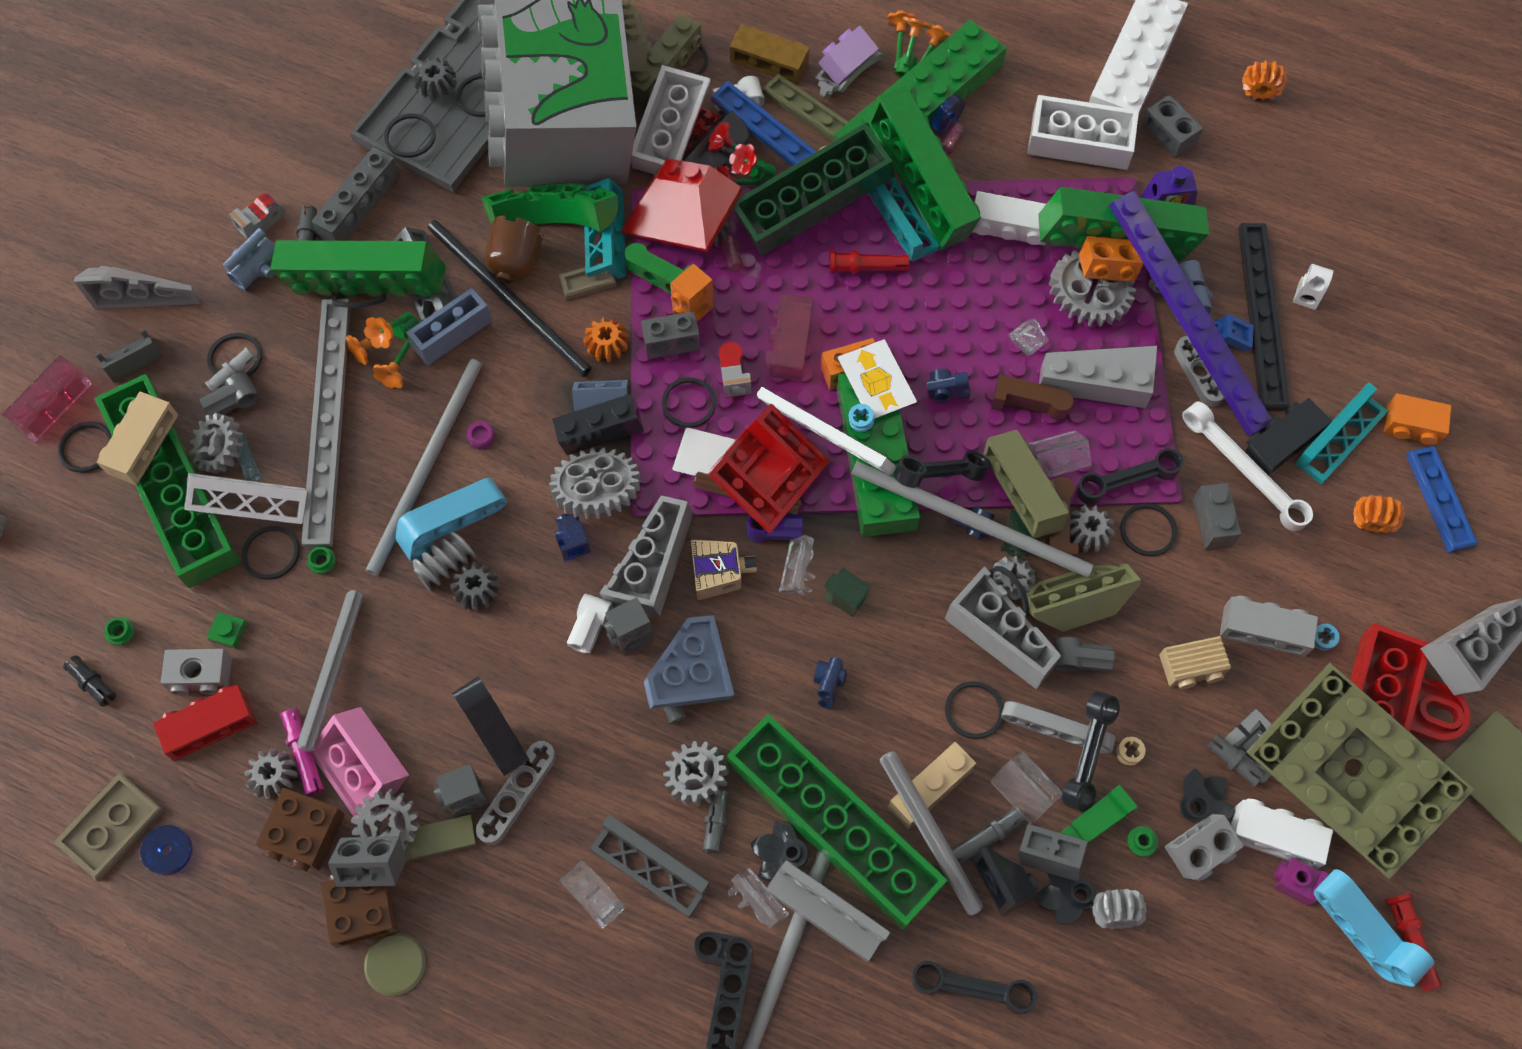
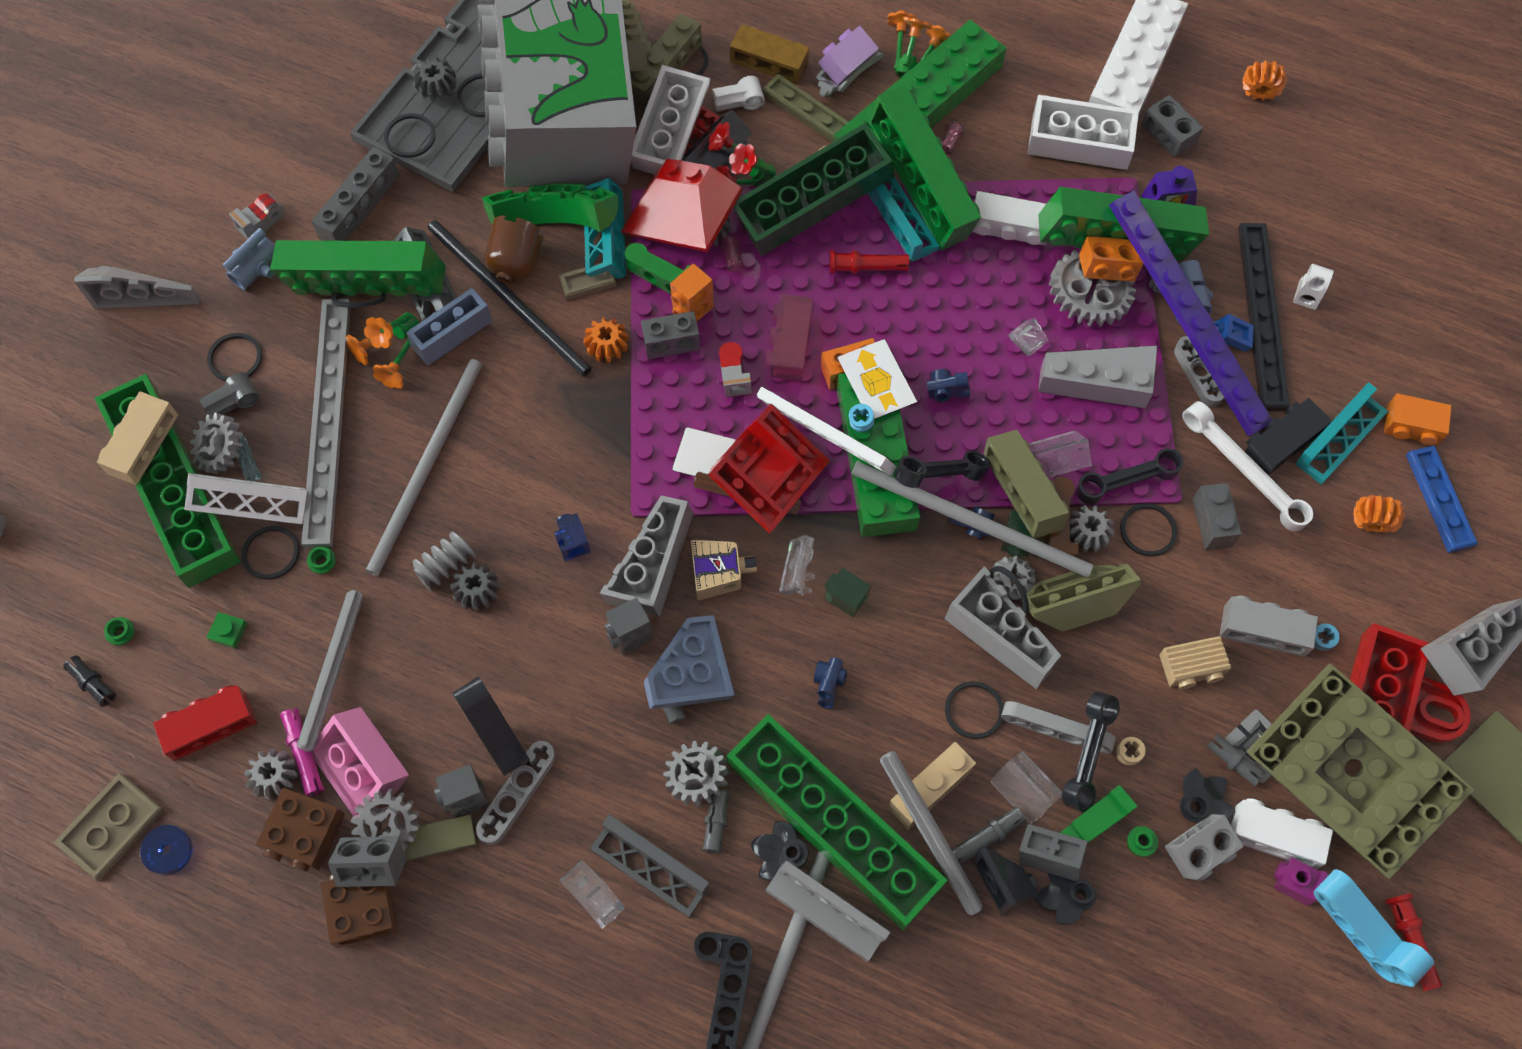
(47, 398): clear pink brick -> none
(60, 447): black piece -> none
(130, 357): dark grey hinge -> none
(180, 665): light grey brick -> none
(236, 365): light grey pin -> none
(305, 229): dark grey pin -> none
(395, 964): olive piece -> none
(446, 515): medium azure beam -> none
(480, 435): magenta tile -> none
(589, 623): white piece -> none
(595, 483): light grey gear -> none
(596, 392): sand blue panel -> none
(598, 424): black brick -> none
(691, 424): black piece -> none
(762, 124): blue tile -> none
(766, 907): clear plate -> none
(787, 529): dark purple piece -> none
(948, 112): clear blue piece -> none
(974, 987): black piece -> none
(1032, 397): reddish brown leg -> none
(1083, 656): dark grey piece -> none
(1119, 909): light grey gear -> none

